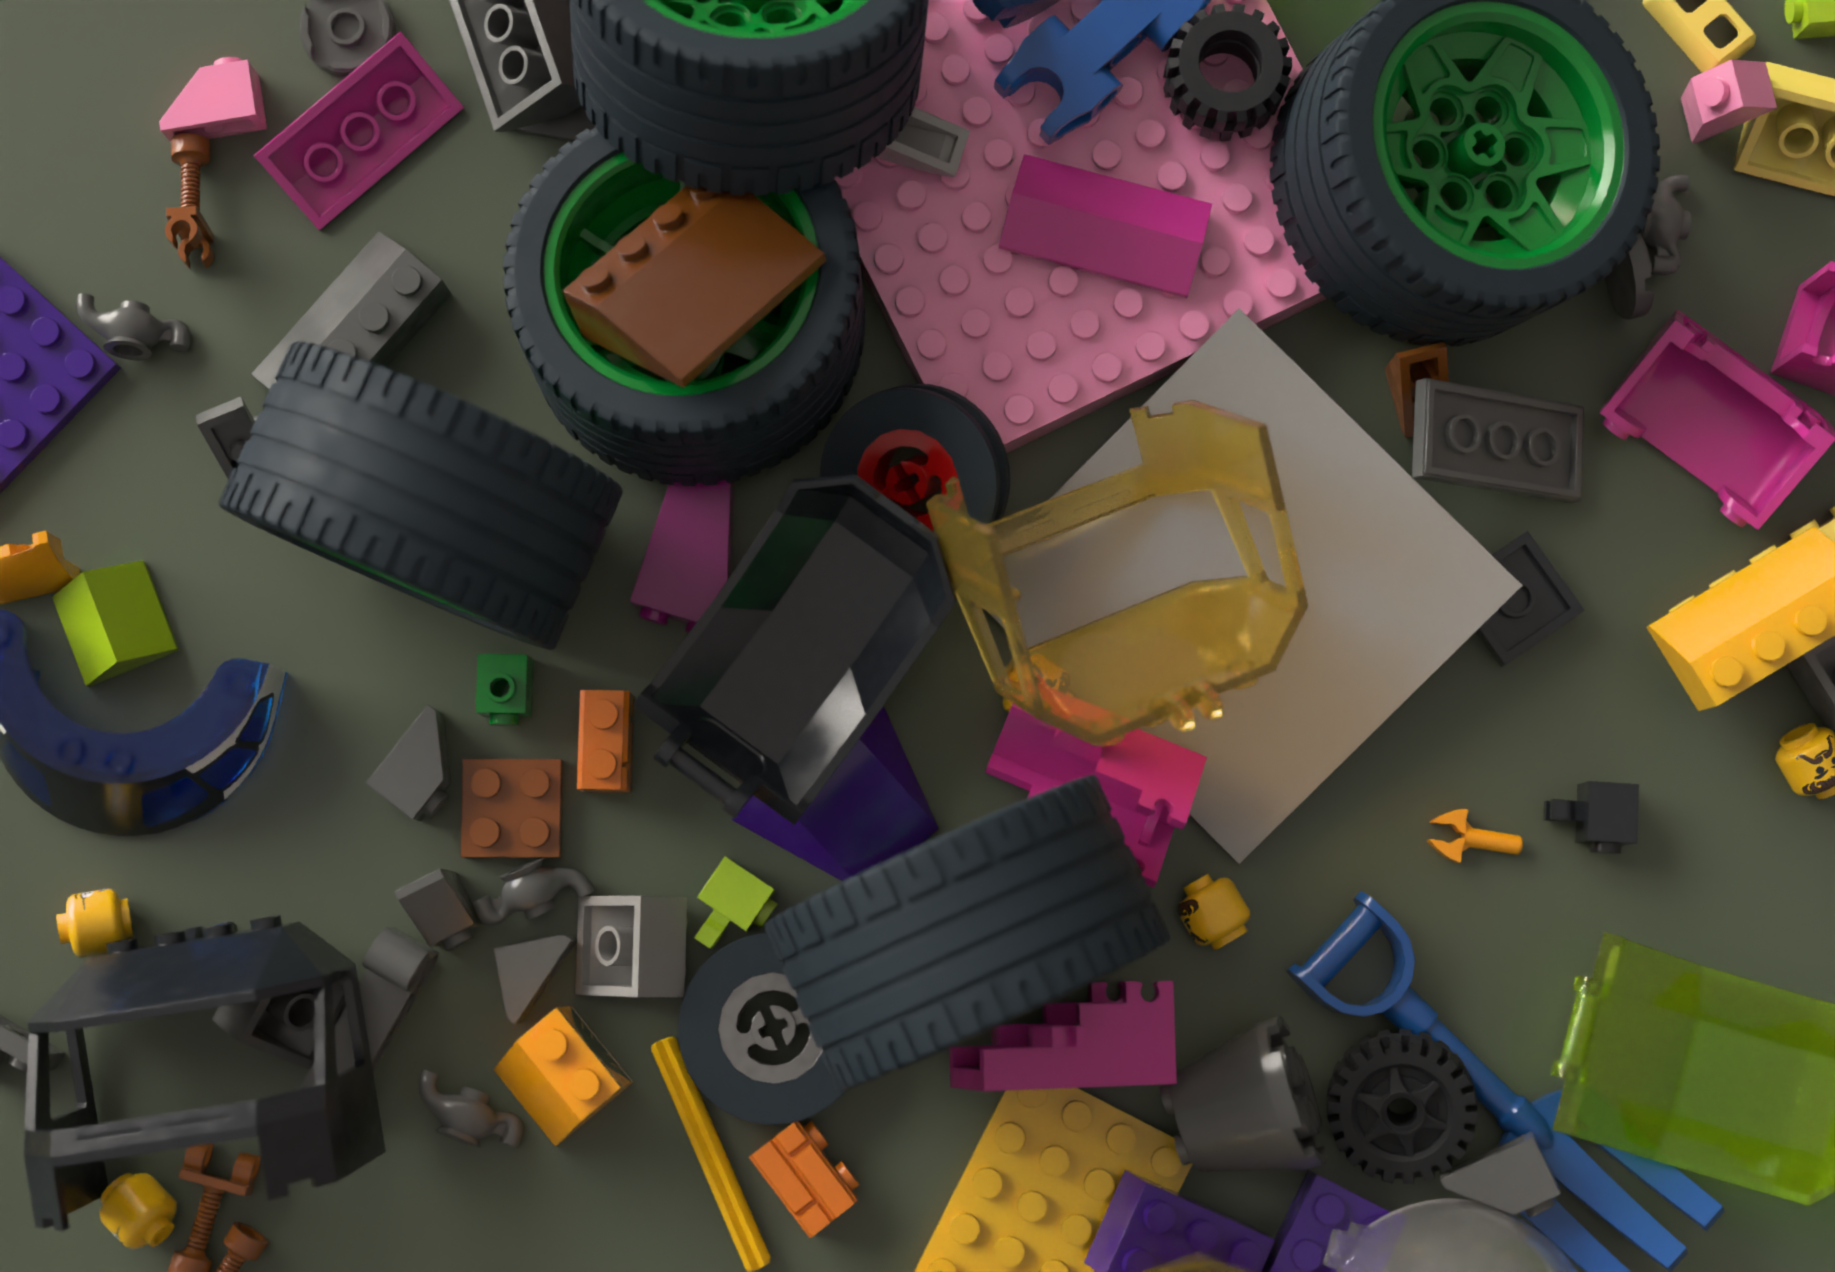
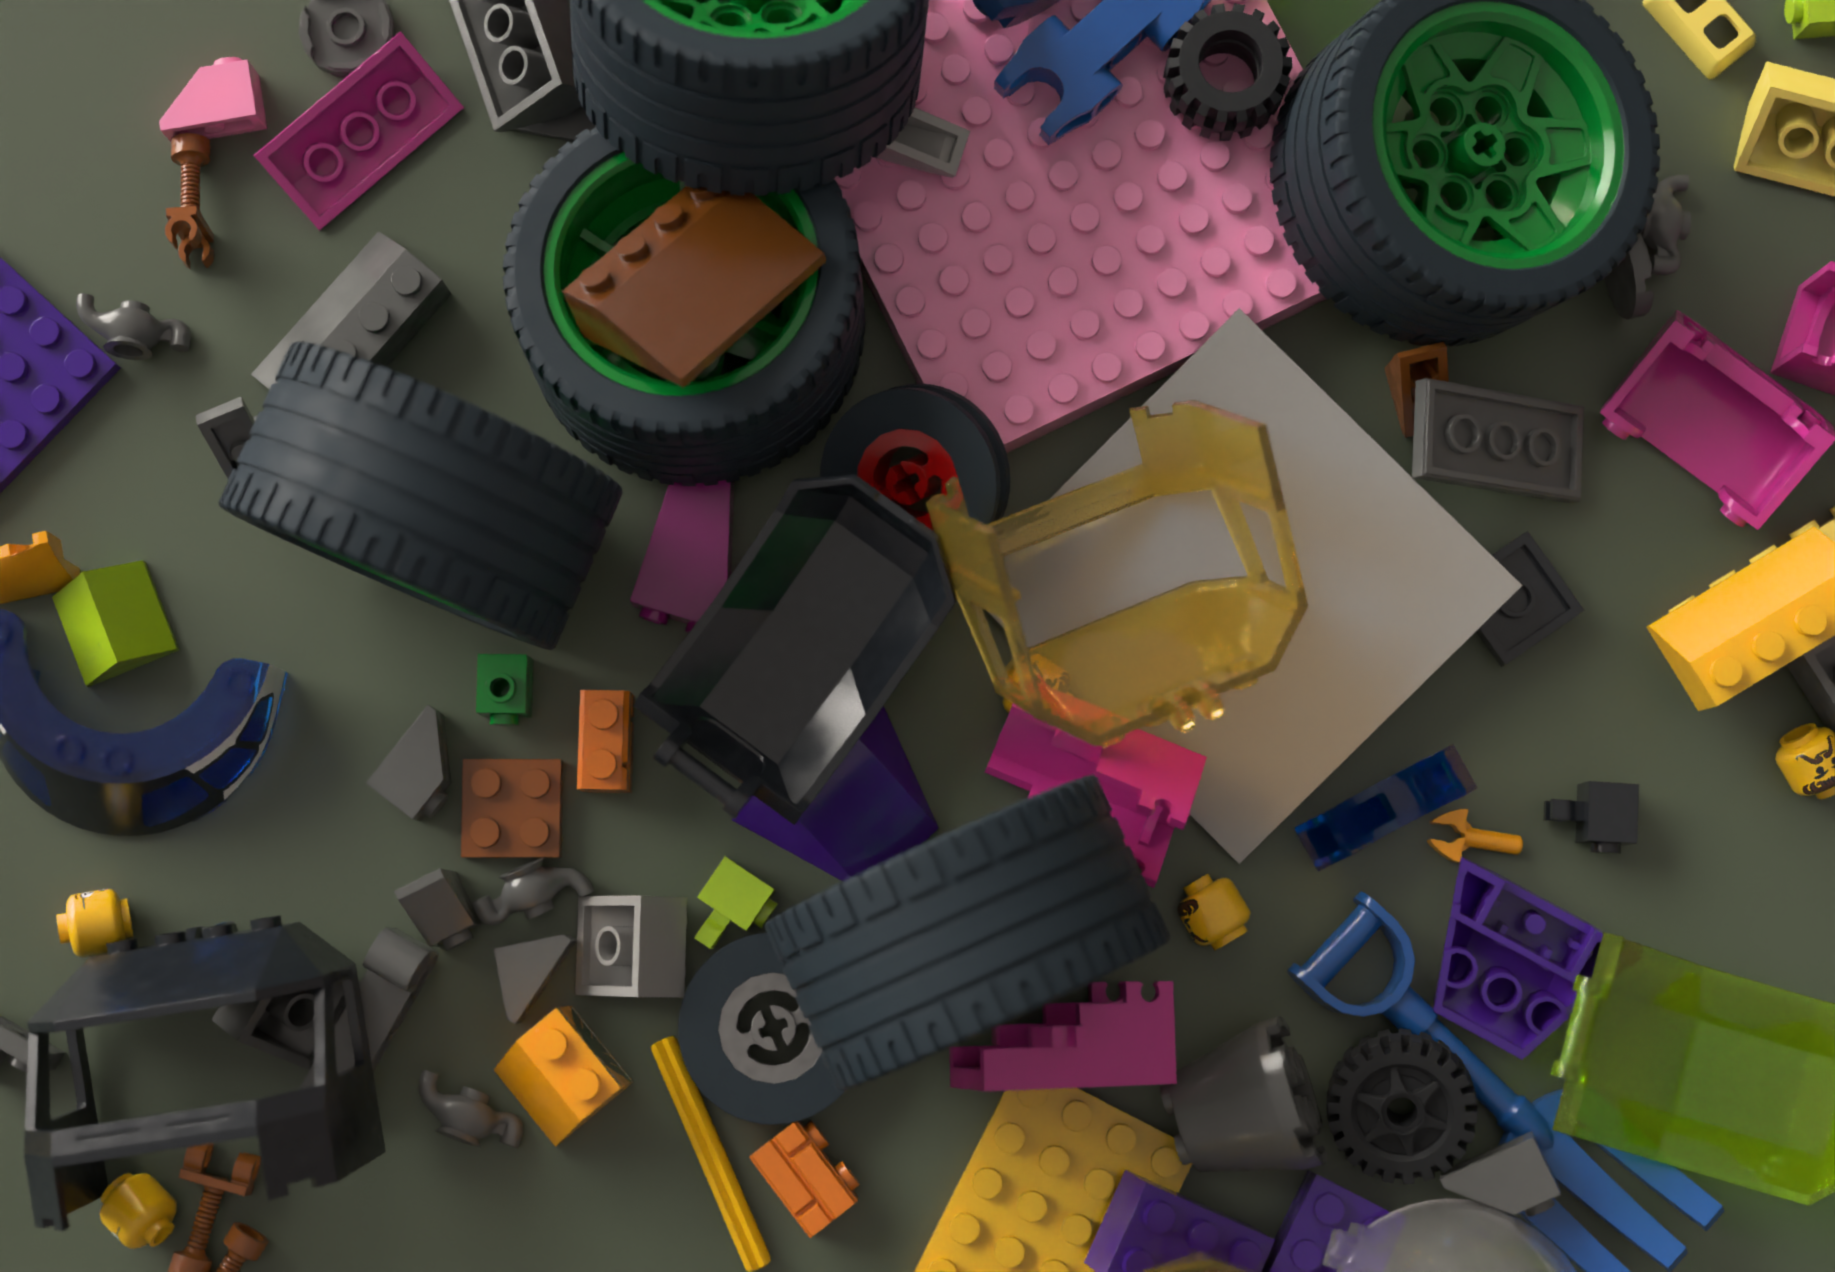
(1105, 226): dark pink slope -> none
(1385, 807): none -> clear blue arch
(1510, 961): none -> dark purple wedge
(1726, 97): bright pink slope -> none

